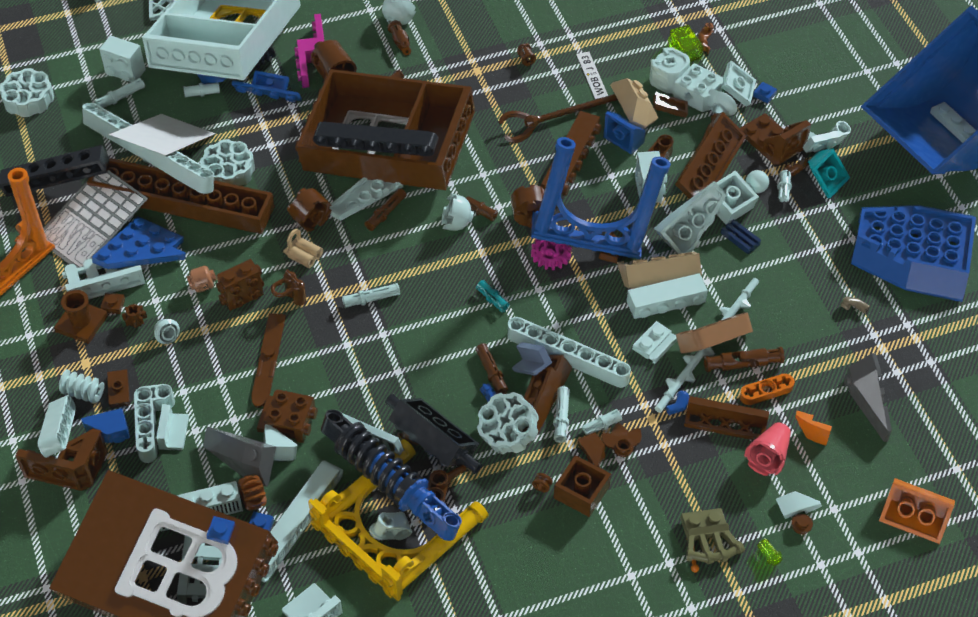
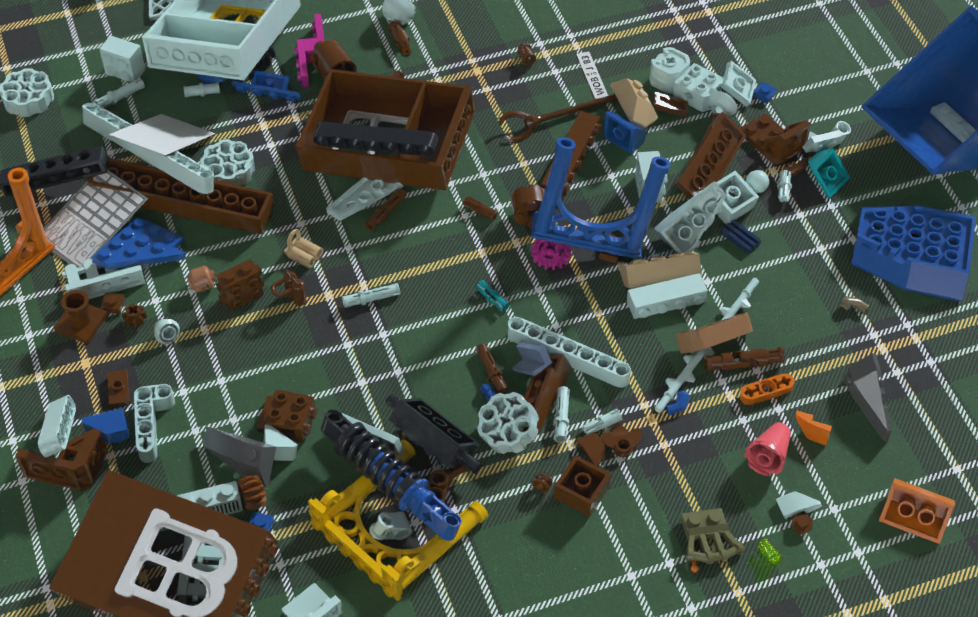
(81, 387): light aqua piece -> none
(171, 429): light aqua panel -> none
(220, 530): blue plate -> none
(268, 359): reddish brown piece -> none
(297, 514): light aqua beam -> none
(309, 209): reddish brown brick -> none
(457, 213): light aqua cylinder -> none
(655, 342): light aqua plate -> none
(664, 145): reddish brown piece -> none
(686, 41): clear neon green brick -> none
(704, 35): dark orange arm -> none
(726, 414): reddish brown fence -> none

